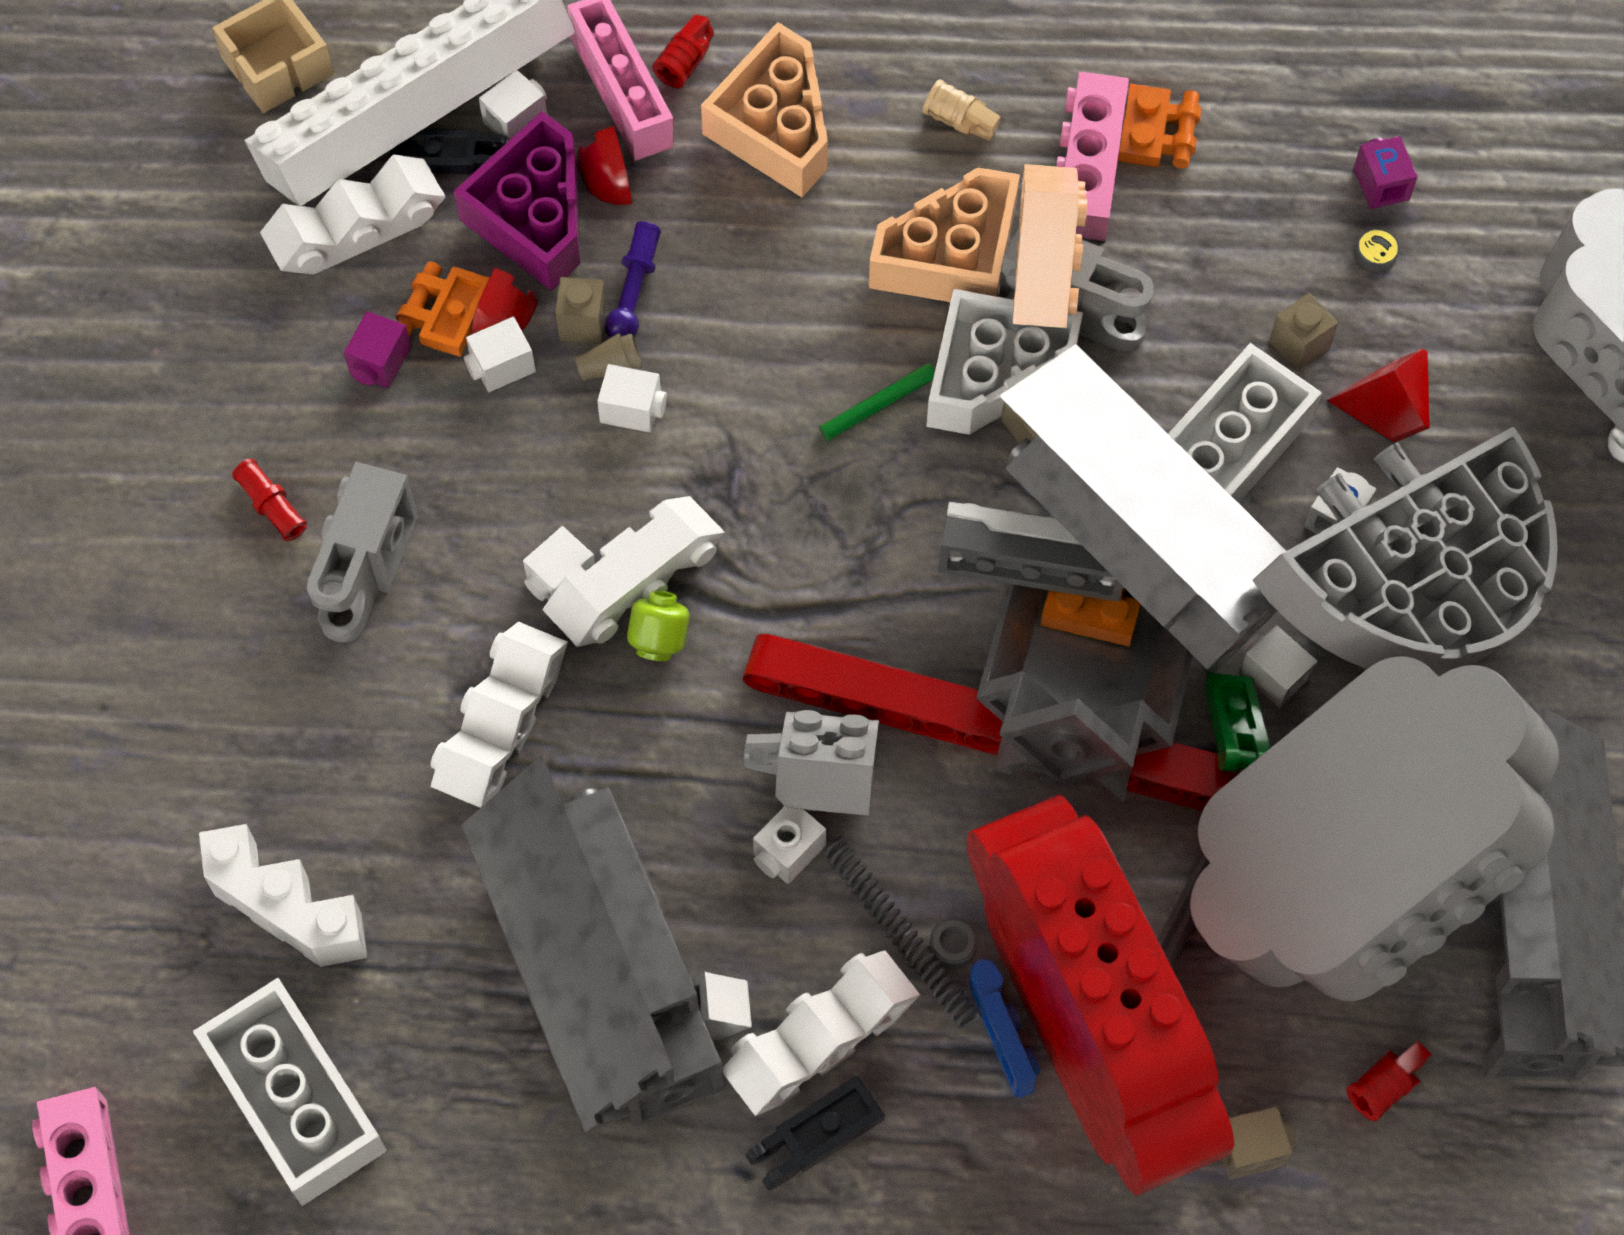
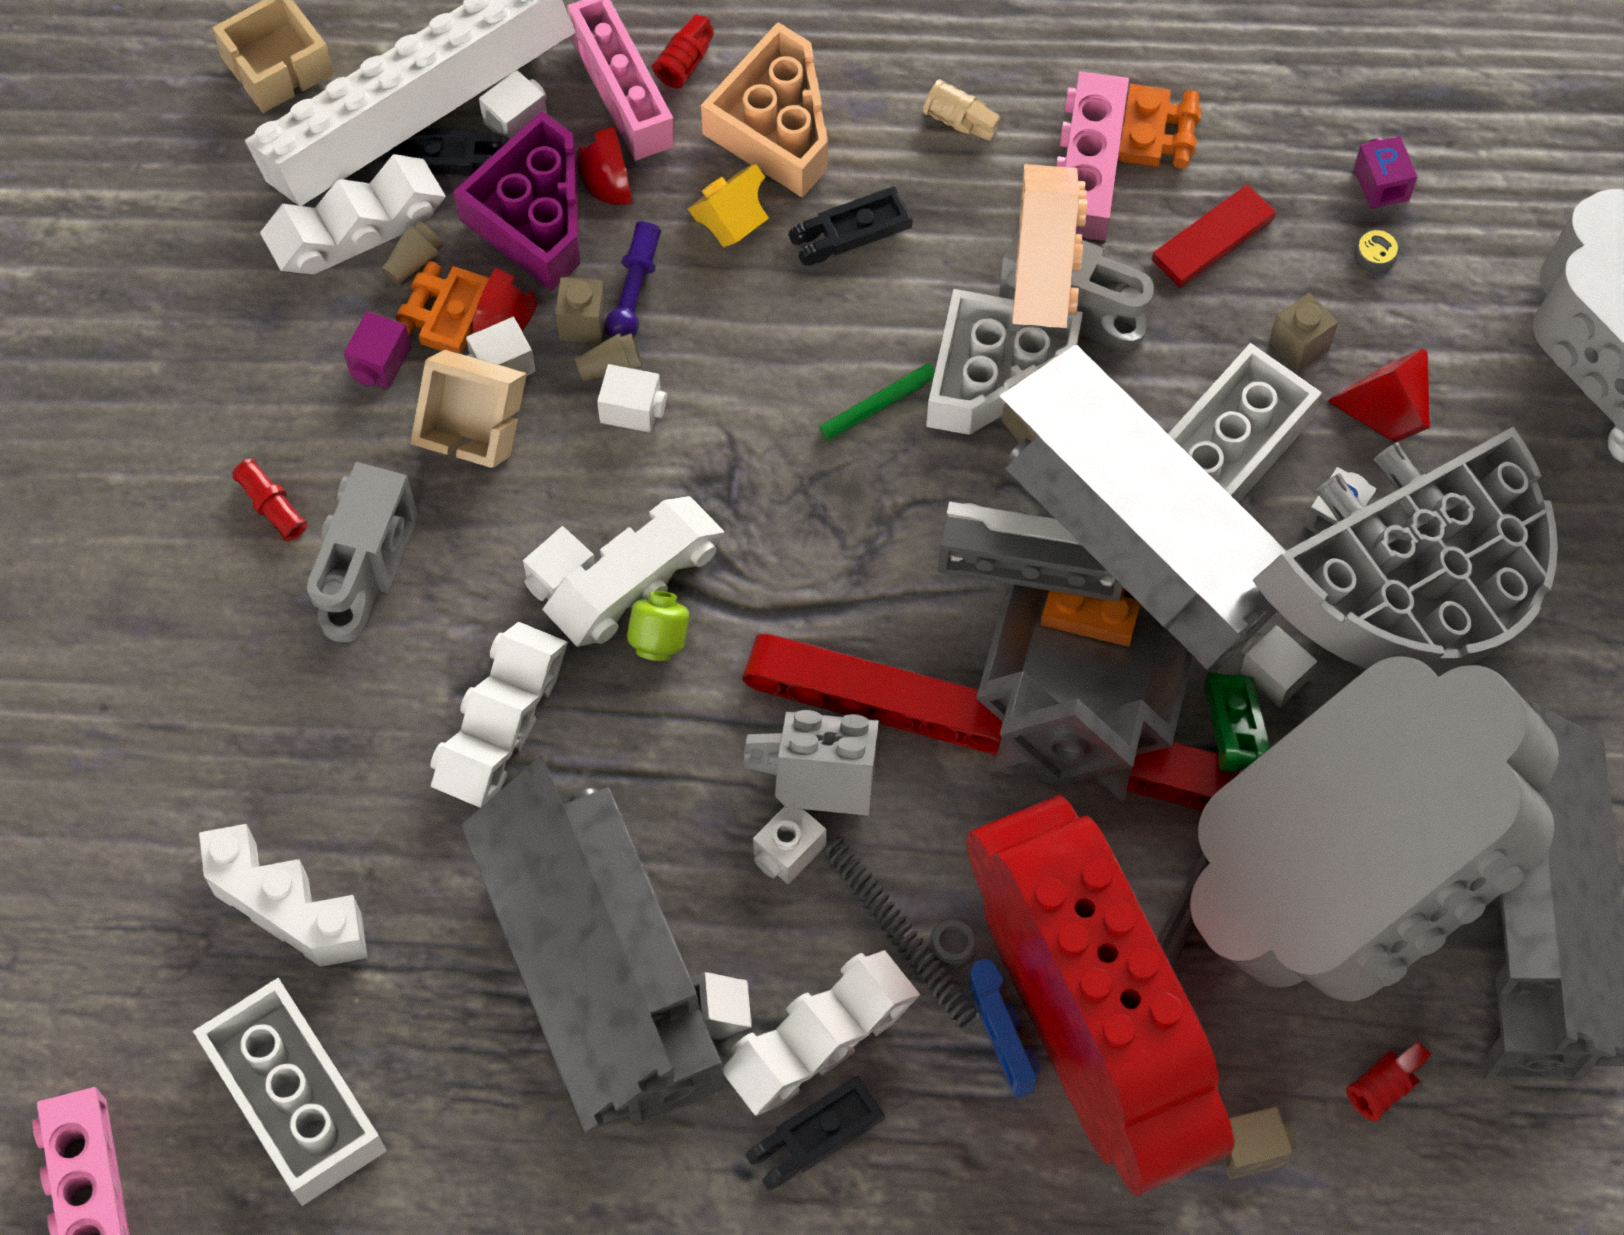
(412, 252): none -> dark tan cone
(471, 401): none -> tan piece
(731, 206): none -> yellow brick
(851, 225): none -> black hinge
(948, 239): light nougat brick -> none
(1213, 236): none -> red tile

